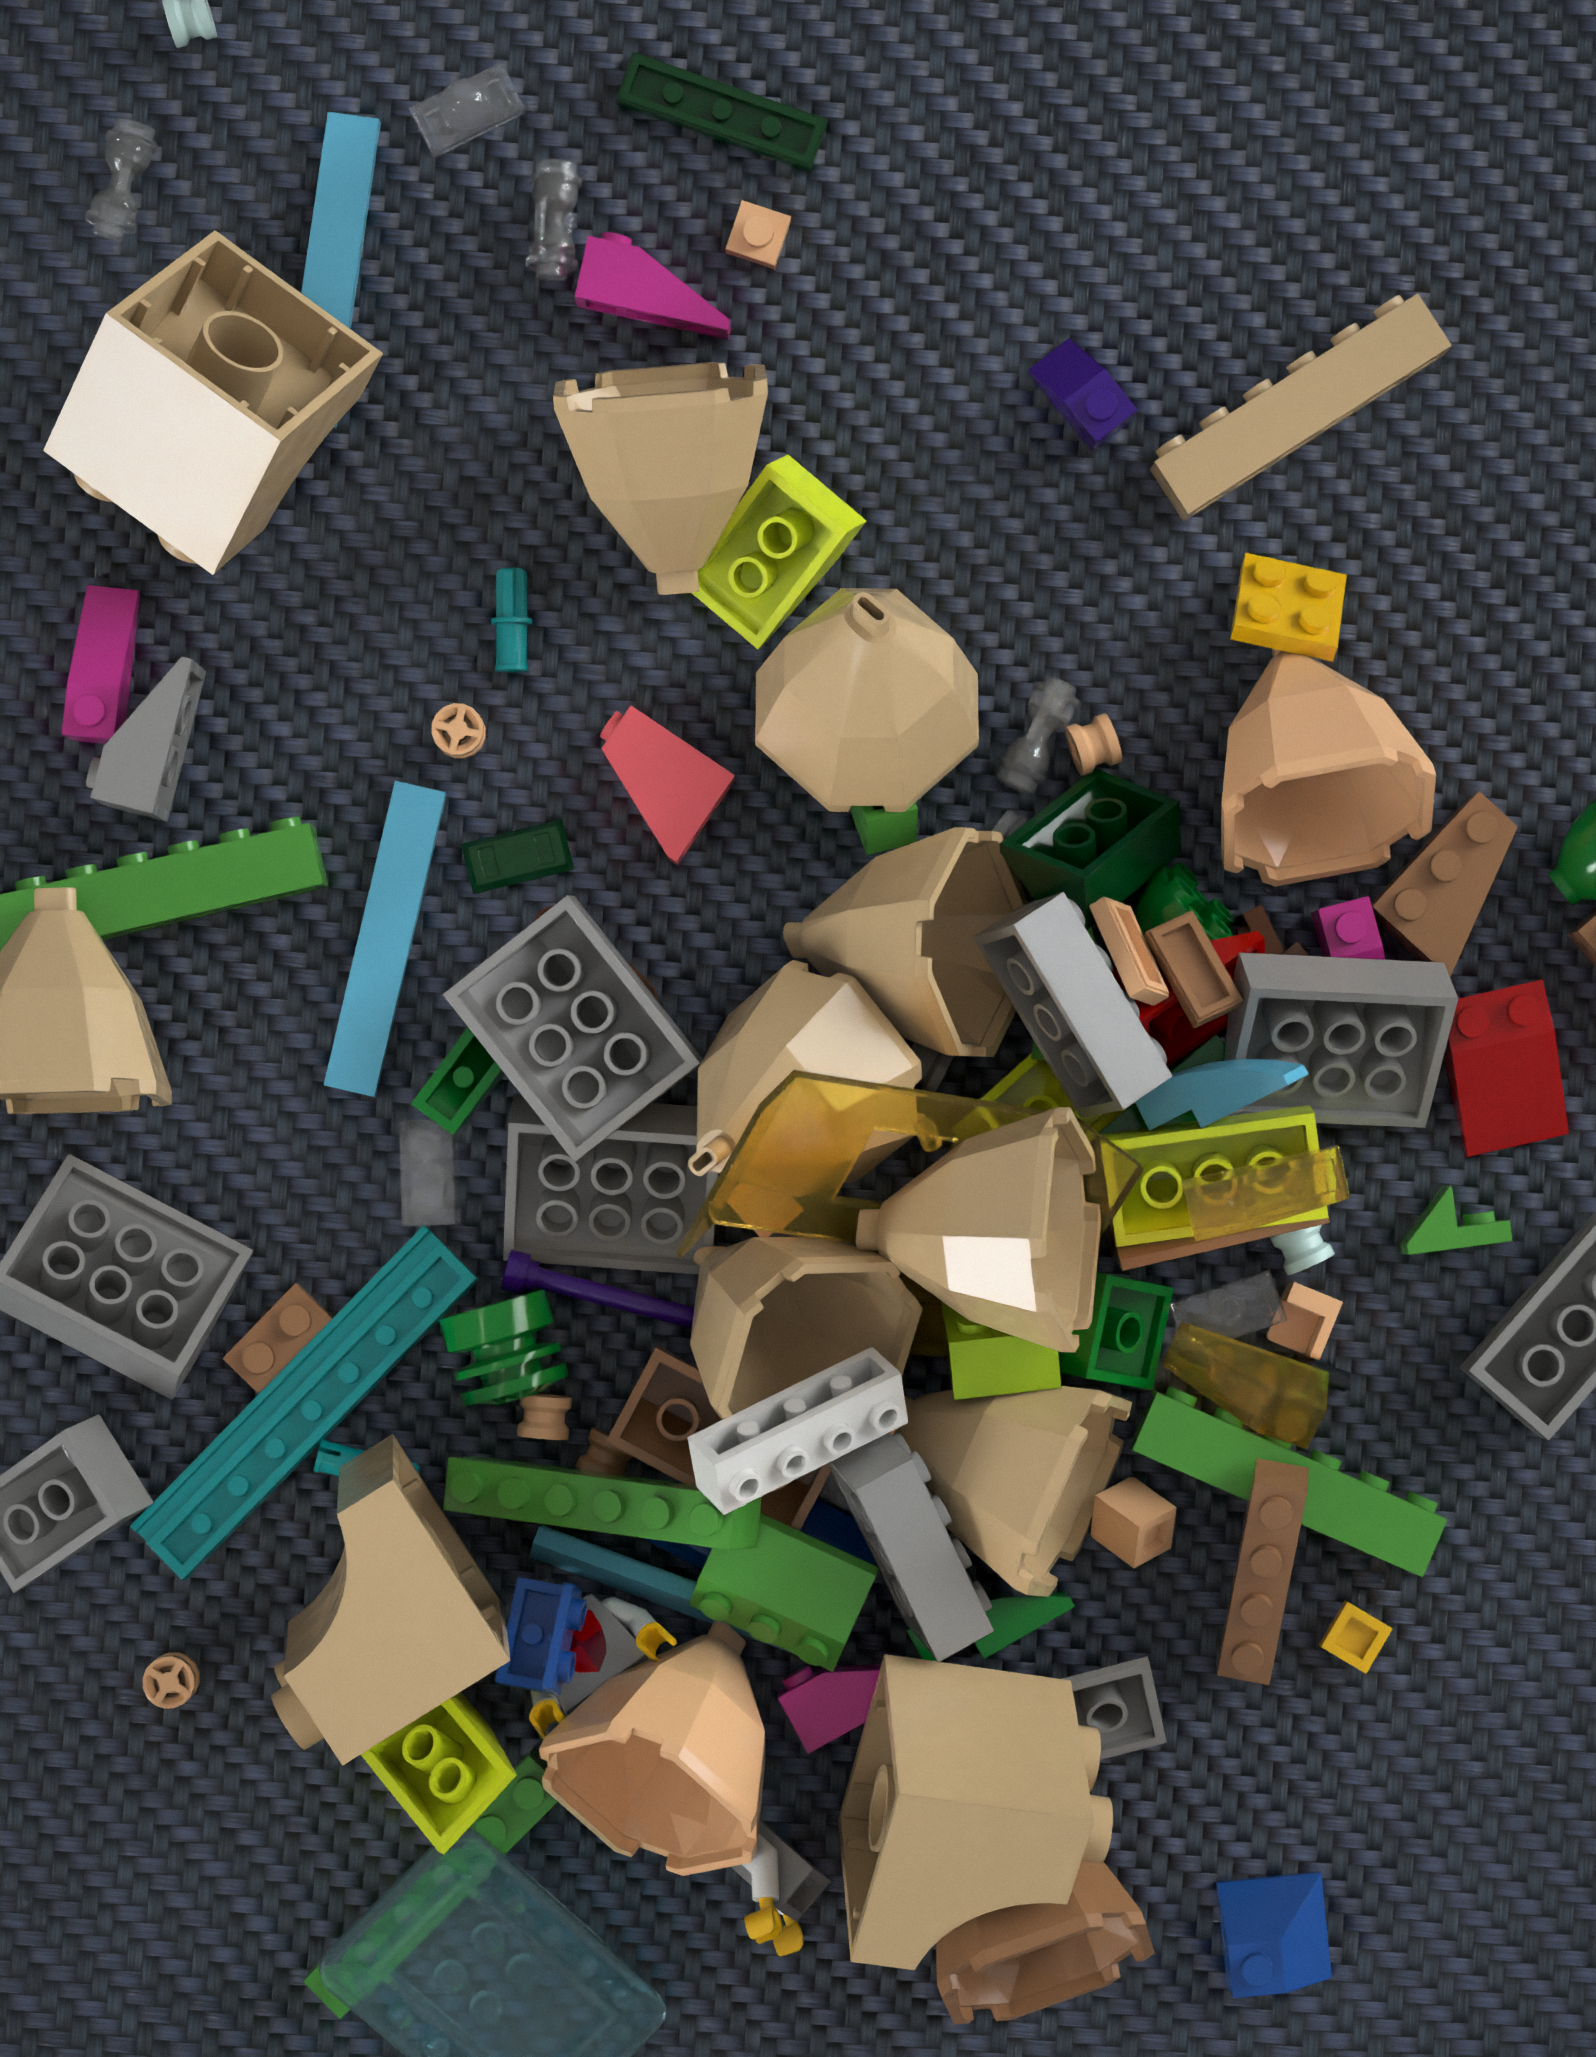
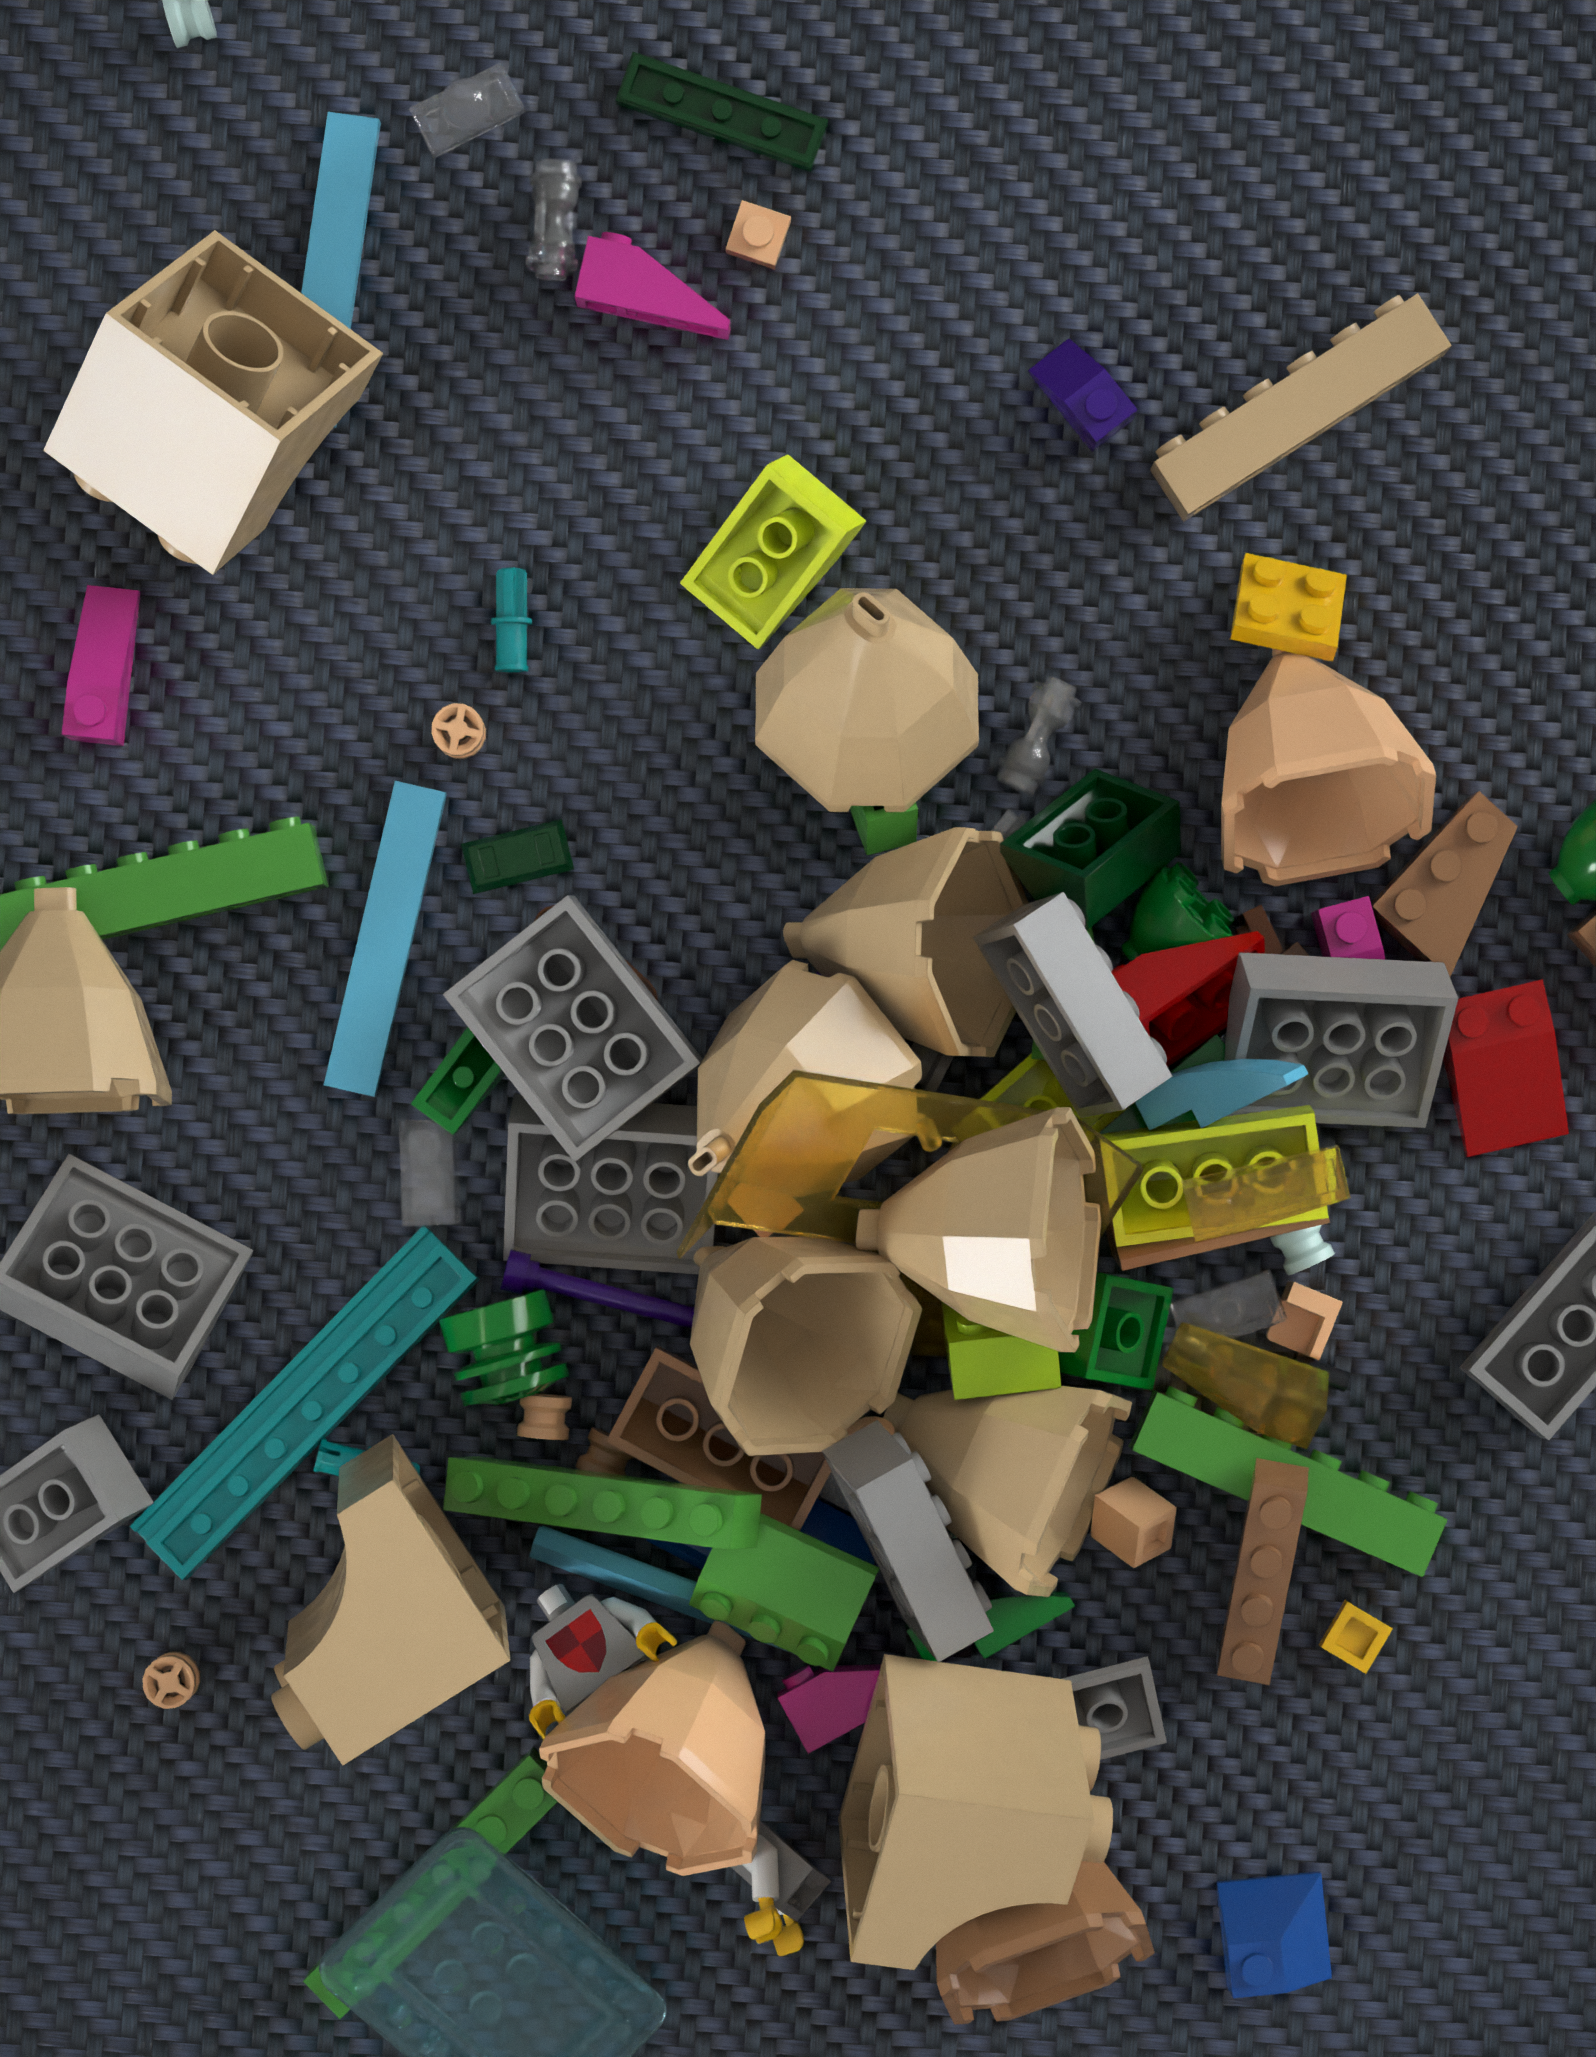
(128, 156): clear piece -> none
(148, 751): light grey slope -> none
(277, 1337): medium nougat plate -> none
(443, 1769): neon yellow slope -> none
(542, 1635): blue bracket -> none
(665, 778): coral slope -> none
(666, 457): tan piece -> none
(797, 1430): white brick -> none
(1093, 744): light nougat wheel -> none
(1129, 951): light nougat tile -> none
(1193, 969): medium nougat tile -> none
(1438, 1227): bright green slope -> none

